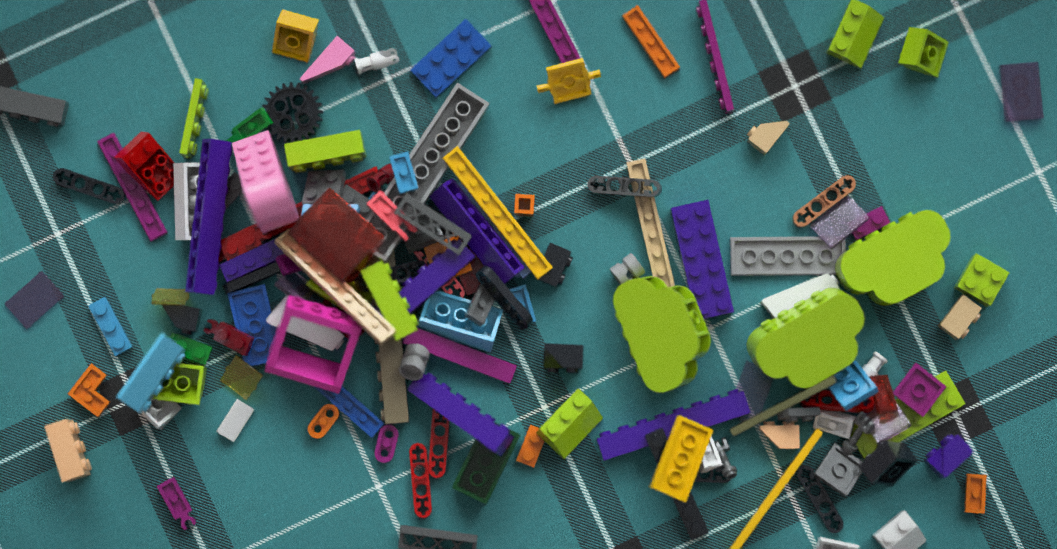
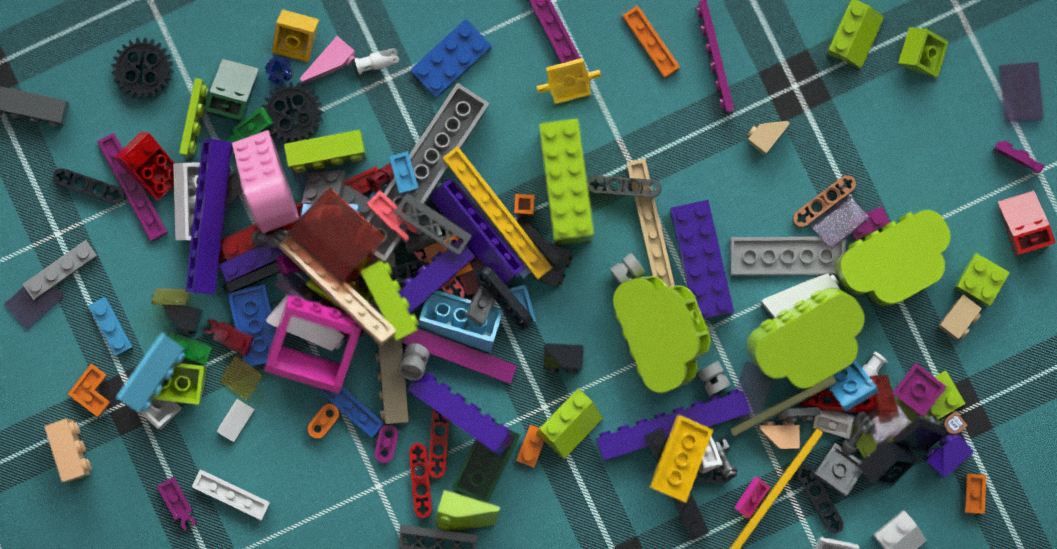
(59, 270): none -> light grey plate
(159, 69): none -> black gear
(231, 90): none -> slope
(231, 494): none -> white plate
(260, 239): none -> dark grey hinge
(279, 63): none -> clear blue brick
(464, 513): none -> lime slope
(540, 242): none -> black beam
(566, 182): none -> lime brick
(710, 372): none -> light grey wheel
(752, 497): none -> dark pink plate
(921, 433): none -> black slope
(954, 423): none -> tile
(1020, 157): none -> magenta plate
(1026, 223): none -> slope

